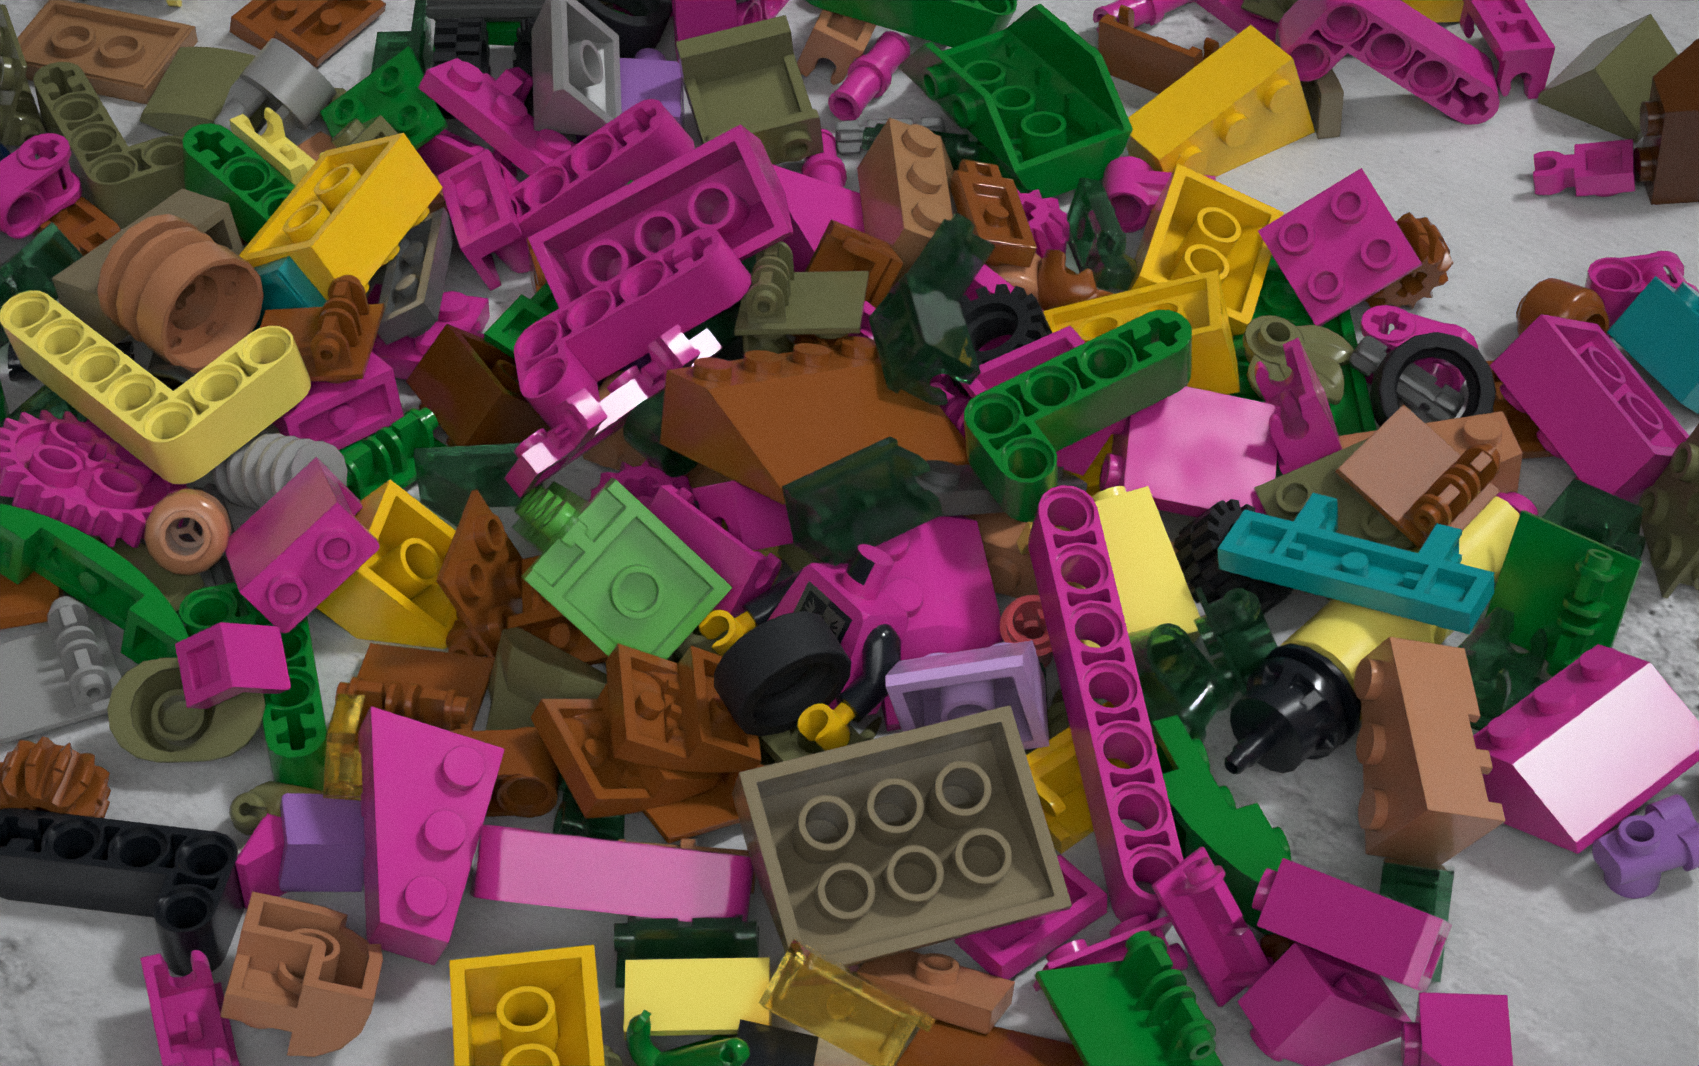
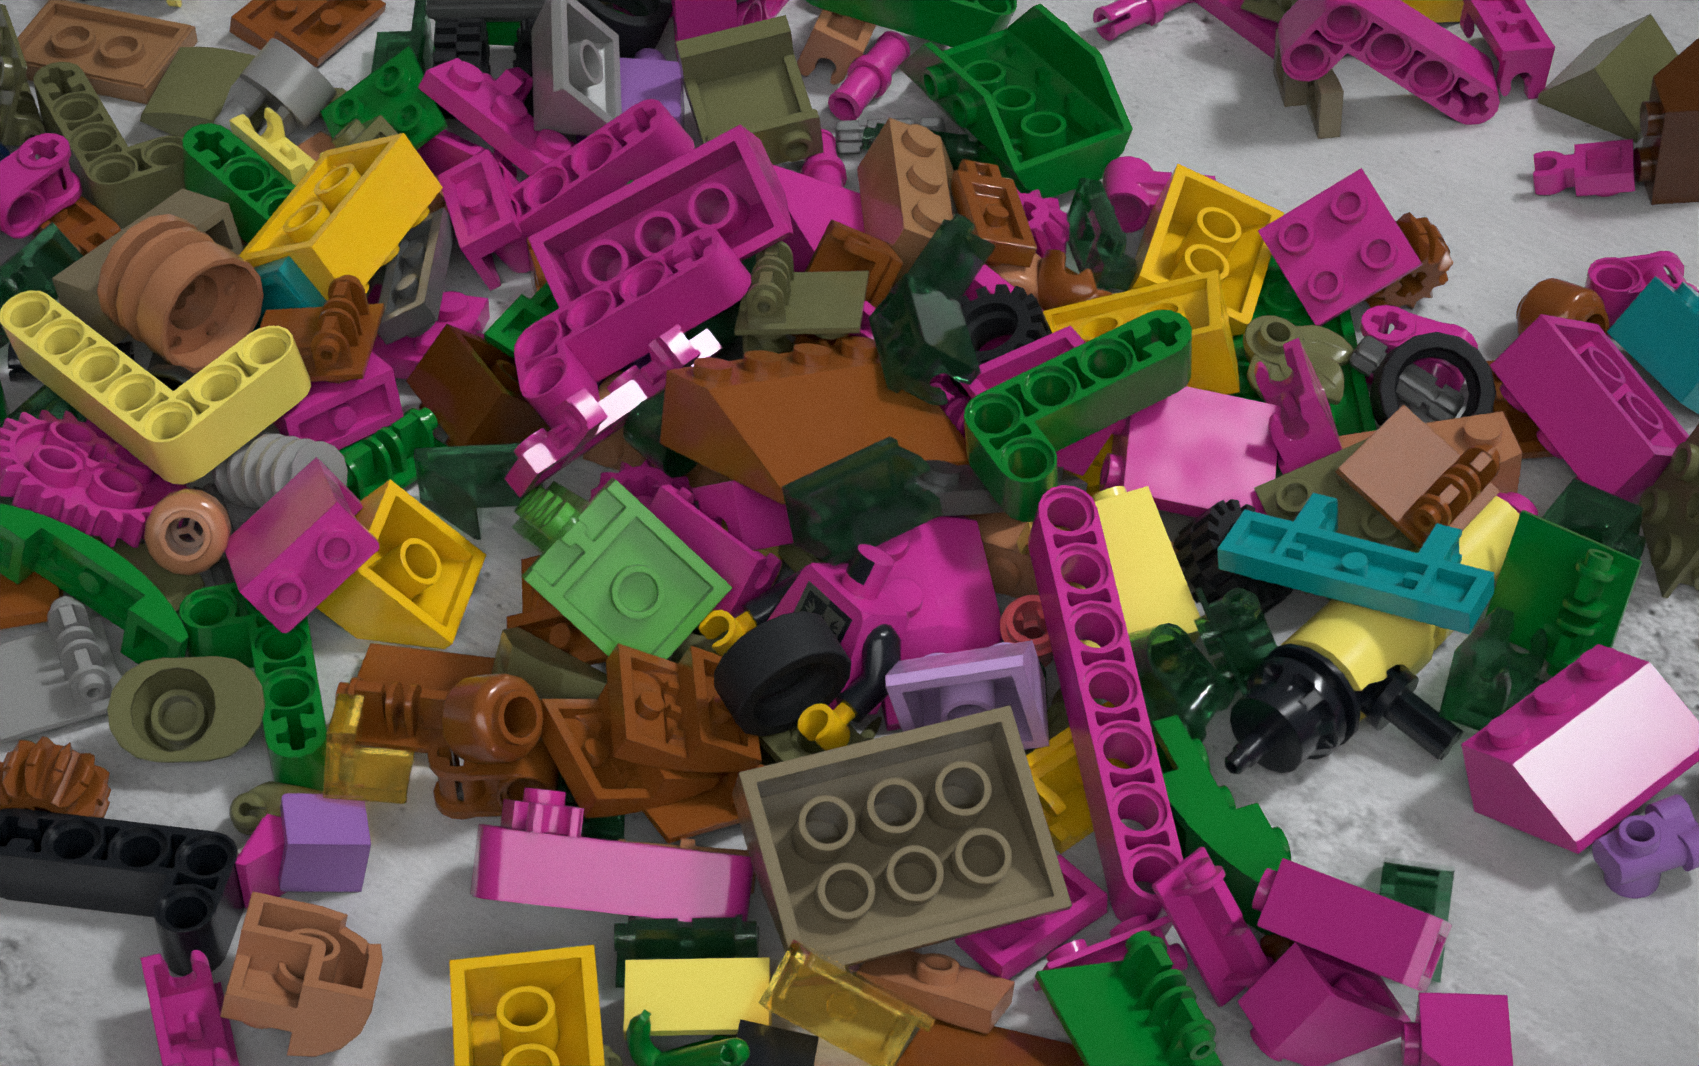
(230, 662): dark pink panel -> none
(421, 828): dark pink wedge -> none
(480, 580): dark orange hinge -> none
(492, 718): none -> dark orange head
(542, 813): none -> dark pink plate
(1144, 58): dark orange hinge -> none
(1224, 110): yellow wedge -> none
(1420, 754): nougat wedge -> none

